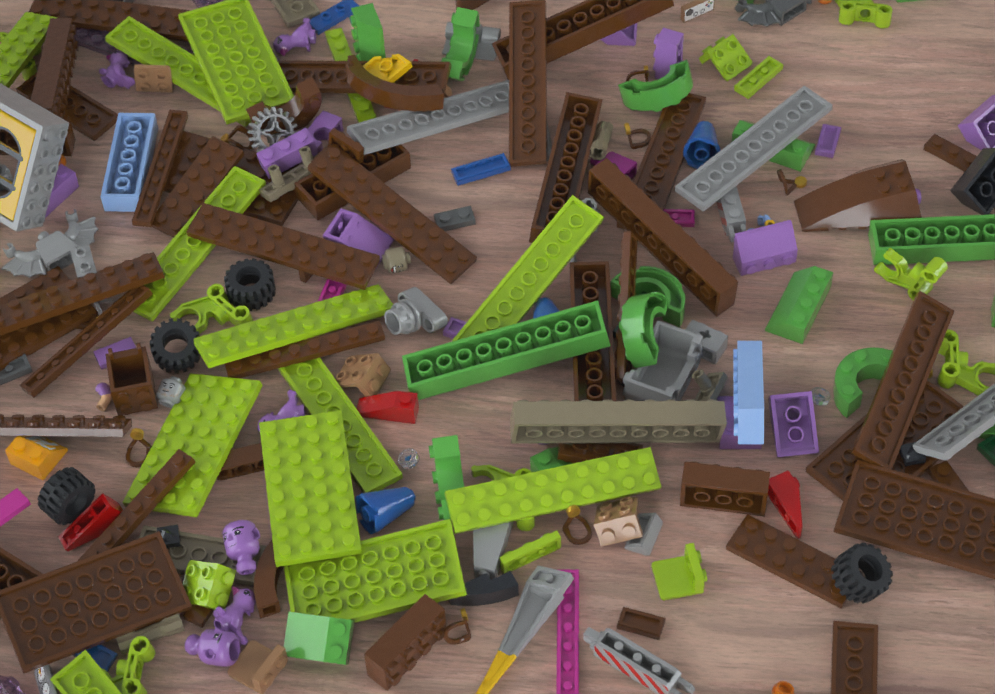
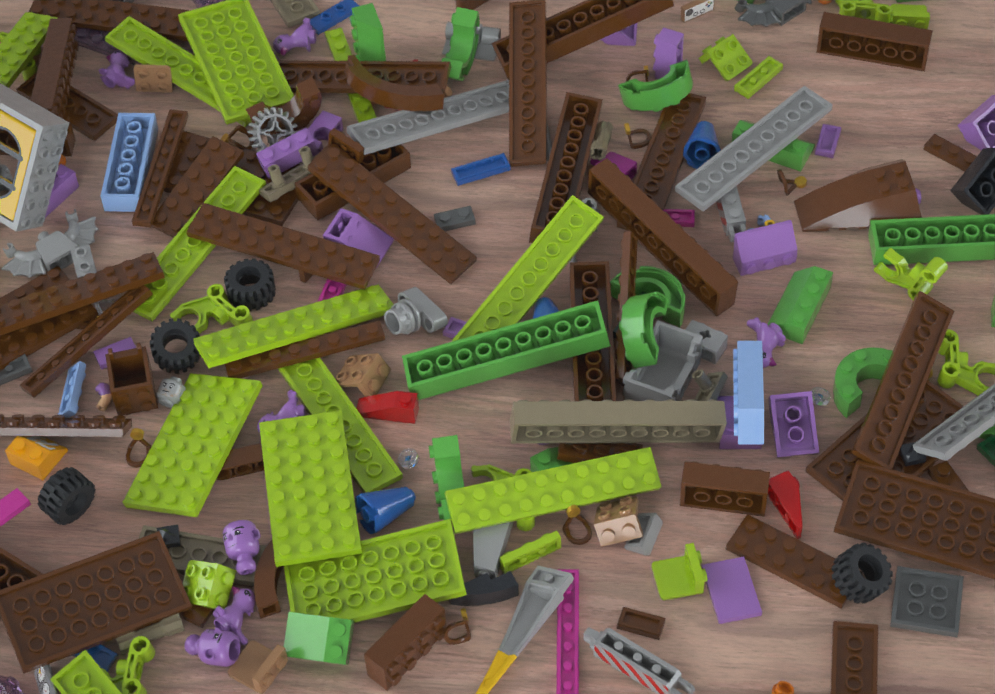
(72, 390): none -> light blue plate
(90, 522): red slope -> none
(142, 504): reddish brown plate -> none
(389, 68): yellow plate -> none
(396, 260): dark tan head -> none
(732, 590): none -> medium lavender tile
(770, 335): none -> medium lavender animal
(874, 41): none -> reddish brown brick
(910, 15): none -> lime bracket
(927, 601): none -> dark grey plate

